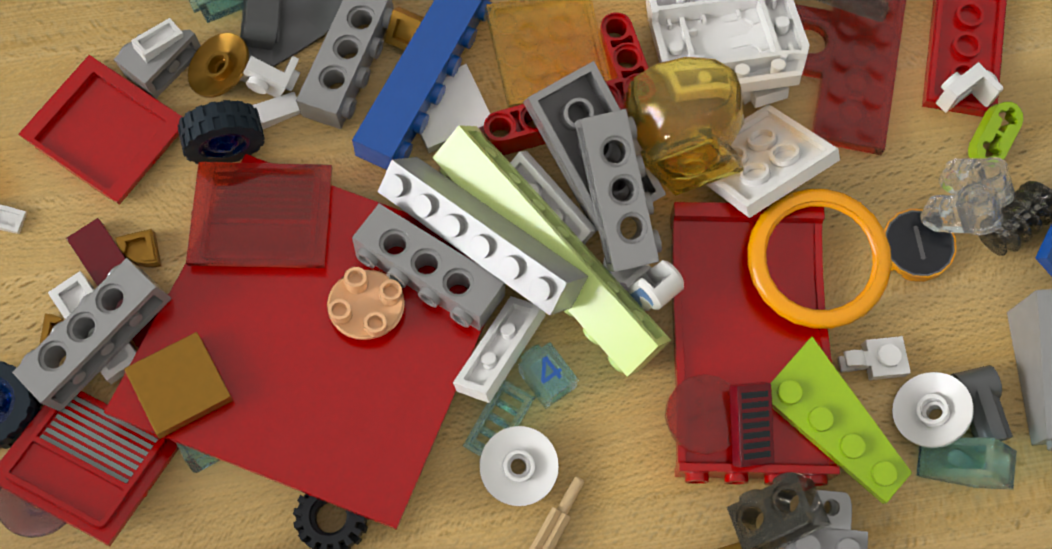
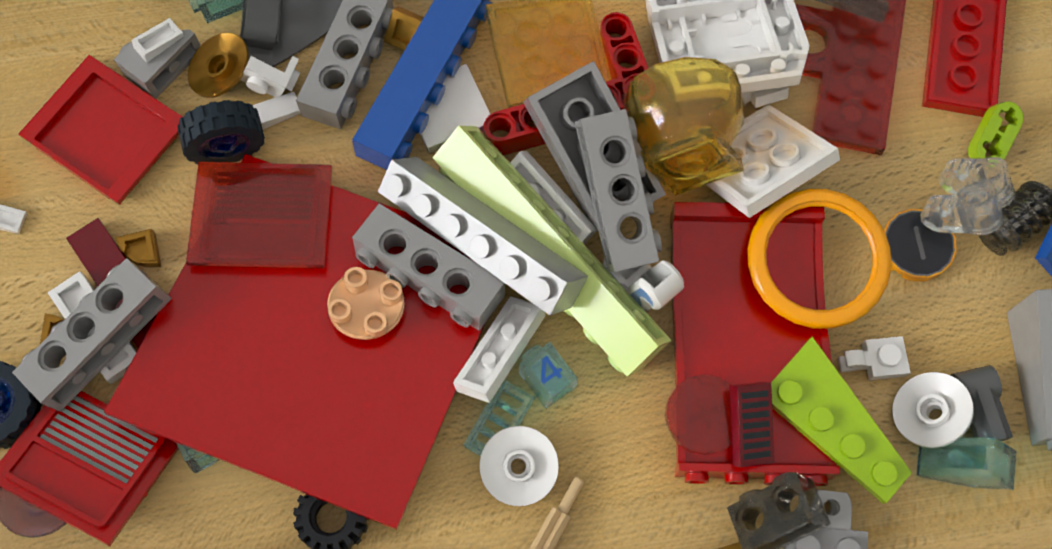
(178, 385): pearl gold tile -> none
(976, 80): white bracket -> none

